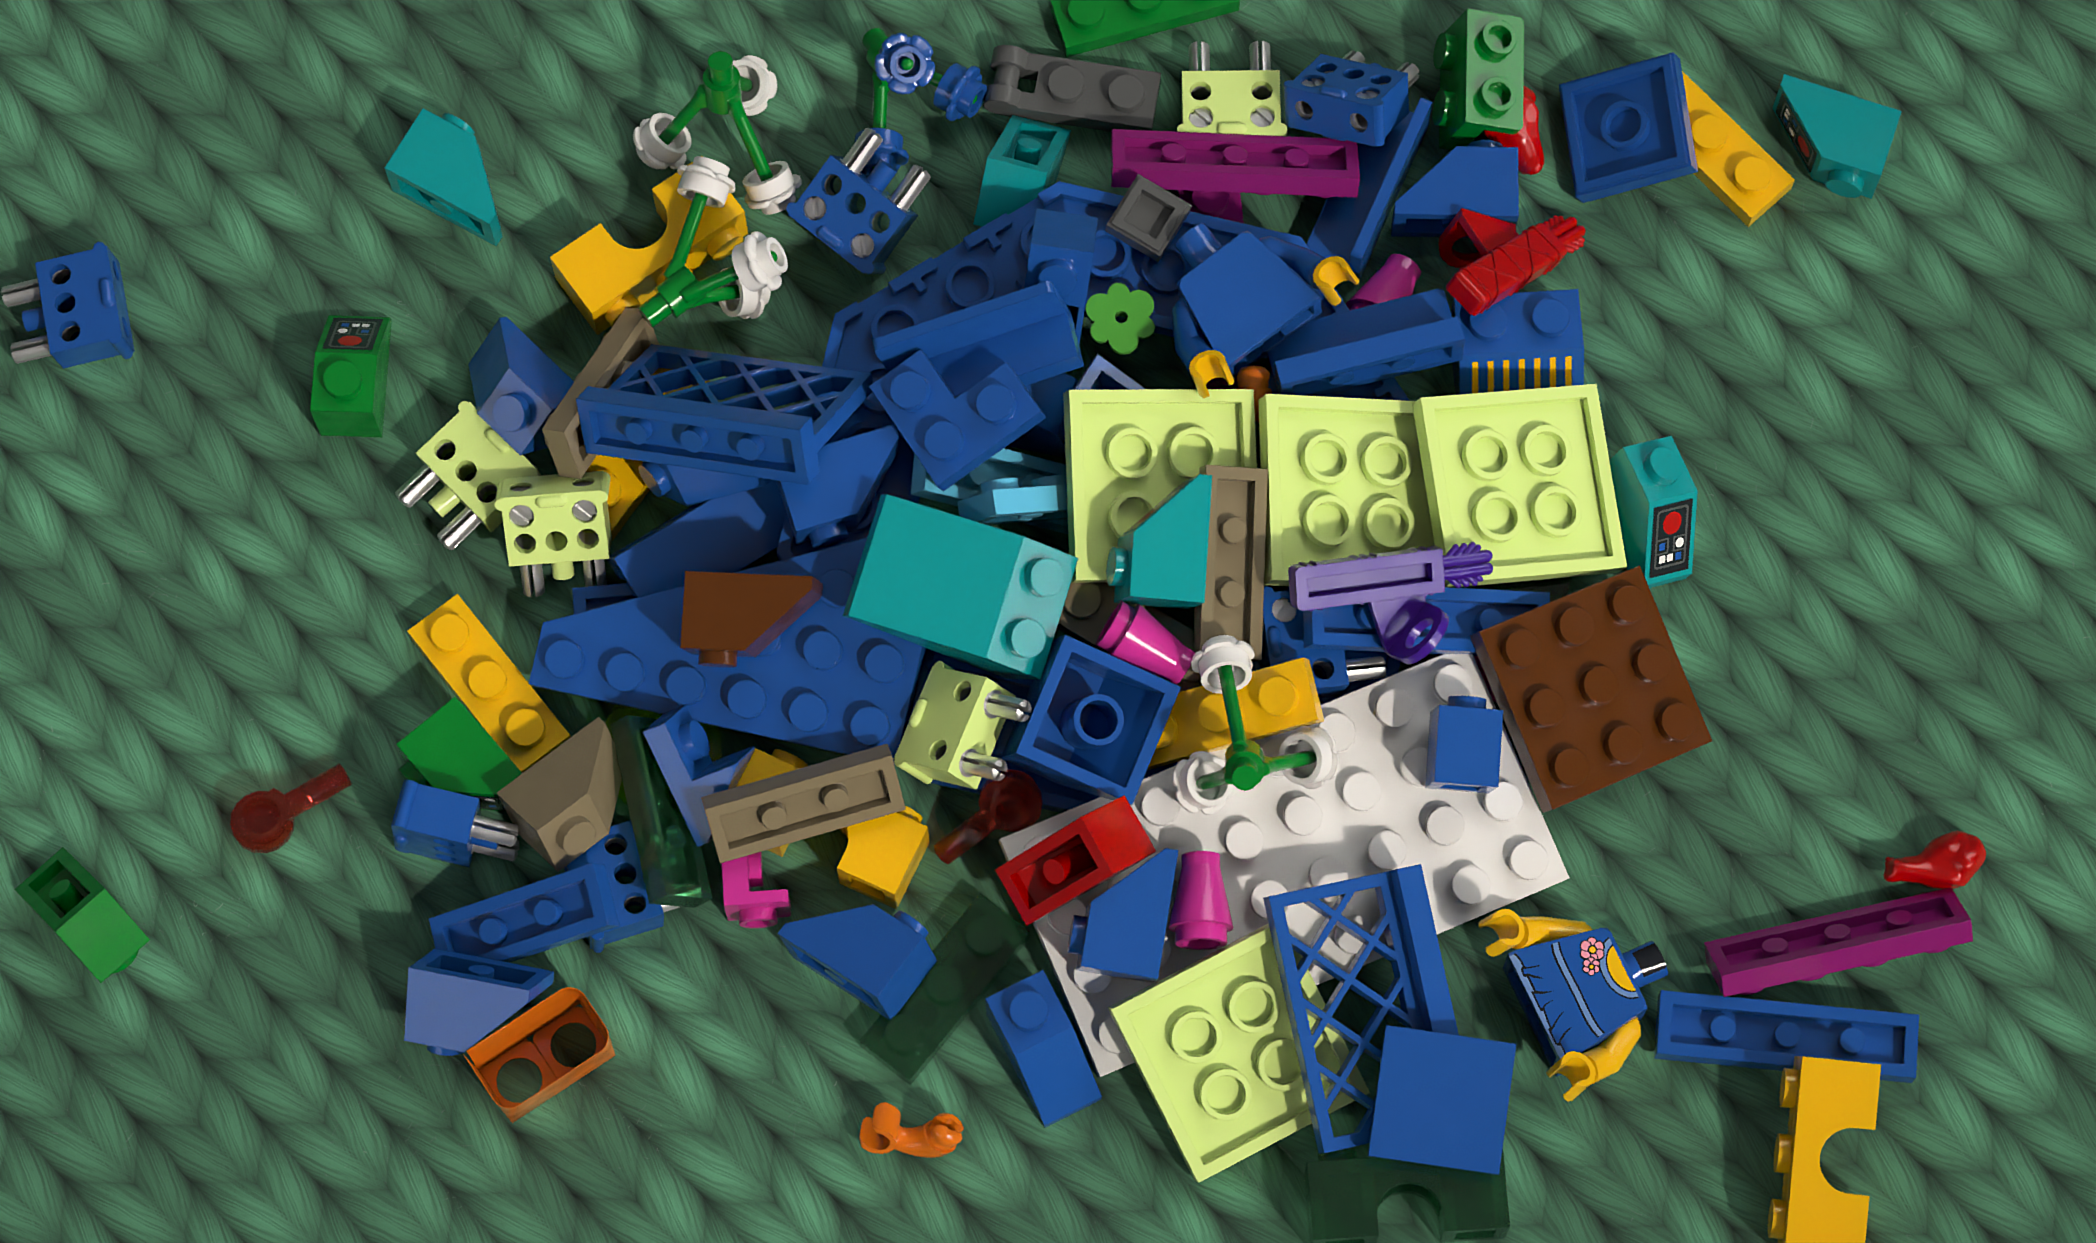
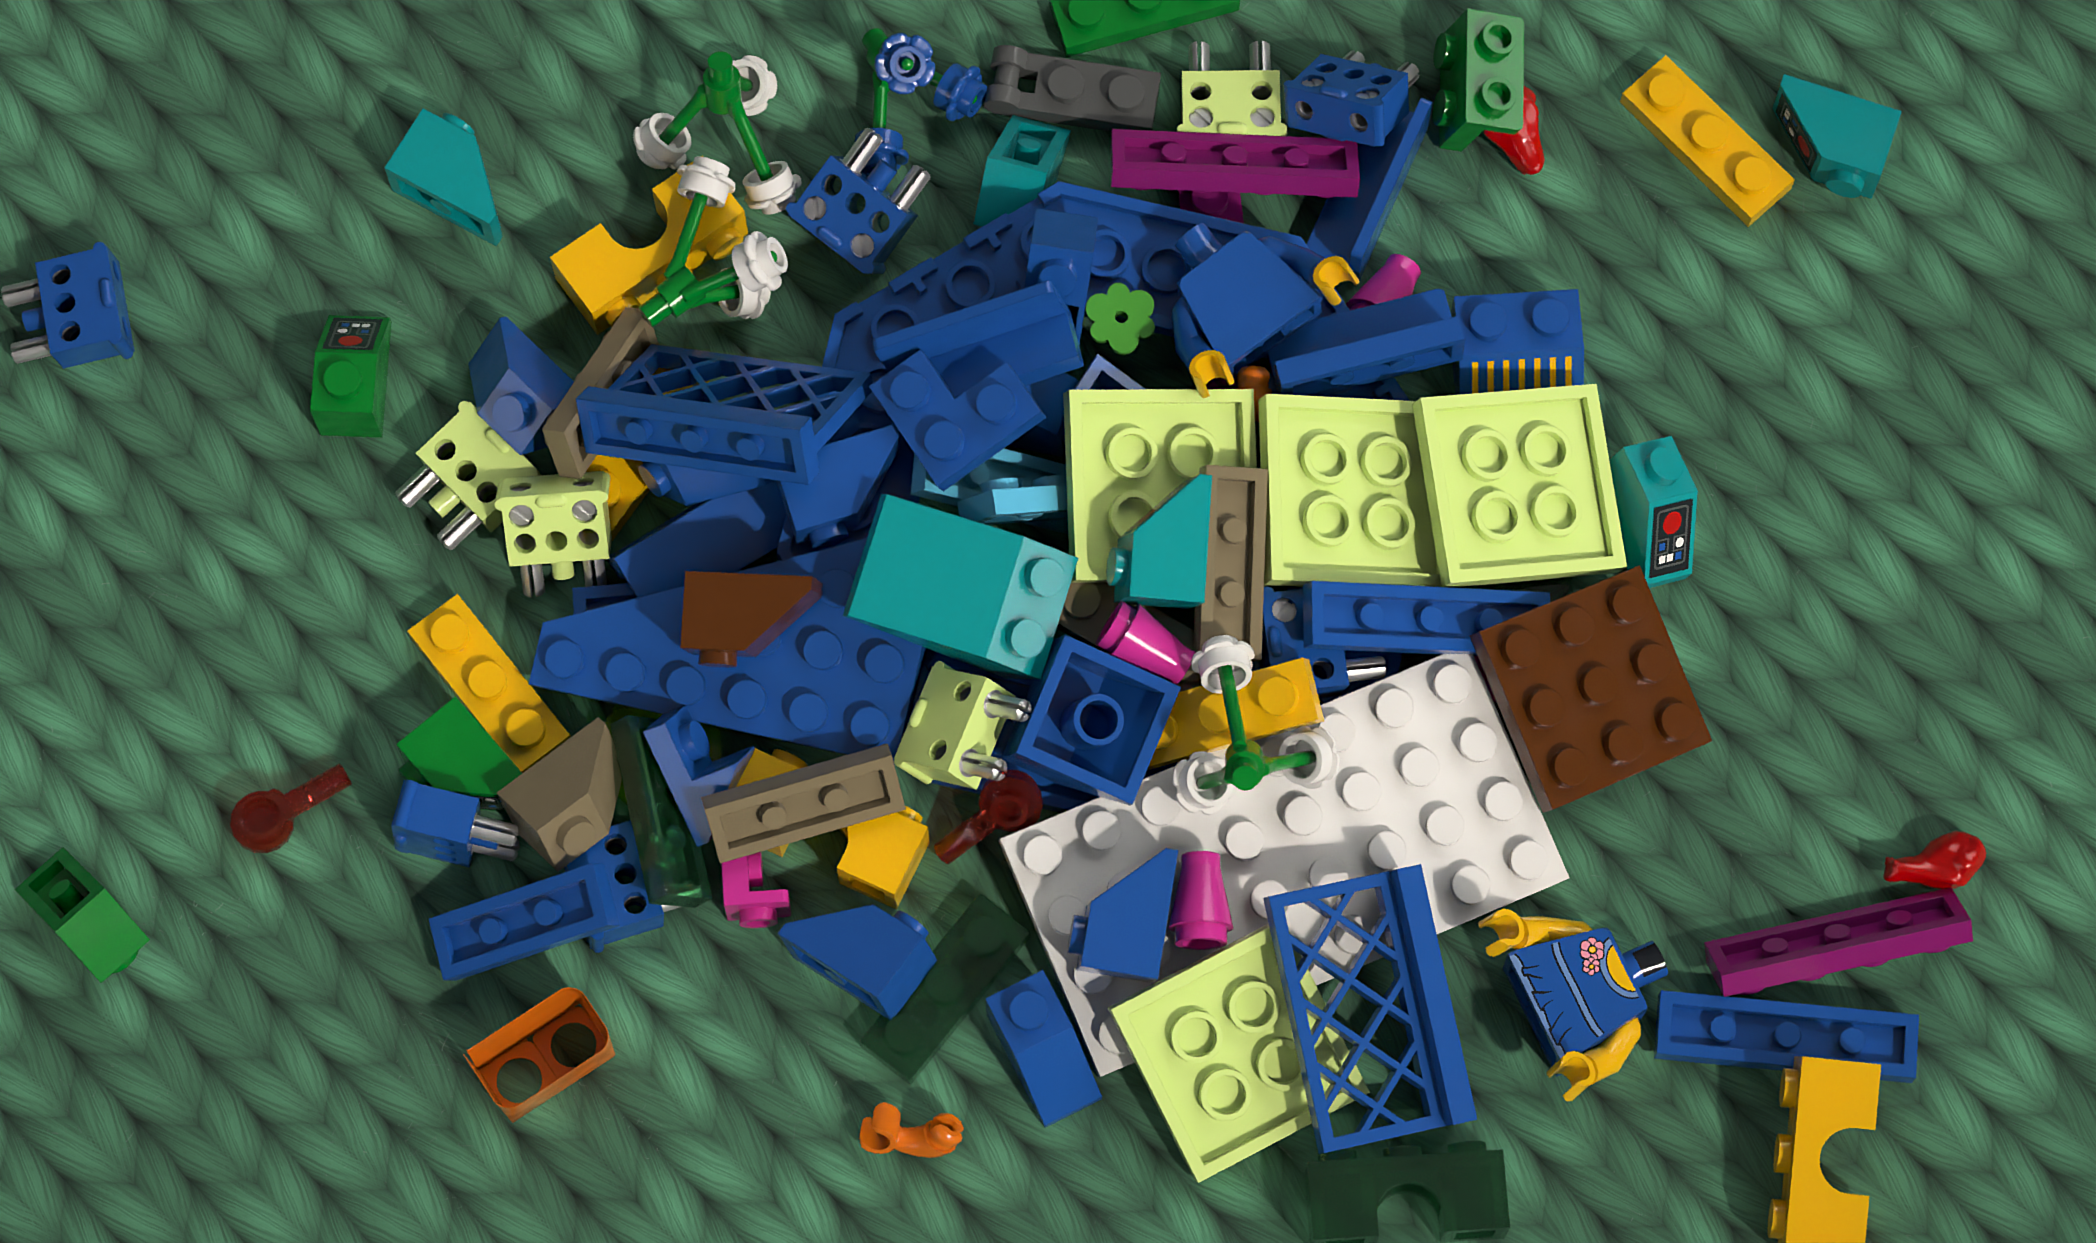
(465, 997): blue slope -> none
(1075, 860): red slope -> none
(1148, 218): dark grey tile -> none
(1394, 589): piece -> none
(1441, 1100): blue tile -> none
(1464, 746): blue brick -> none
(1469, 177): blue slope -> none
(1504, 257): red piece -> none
(1628, 128): blue tile -> none

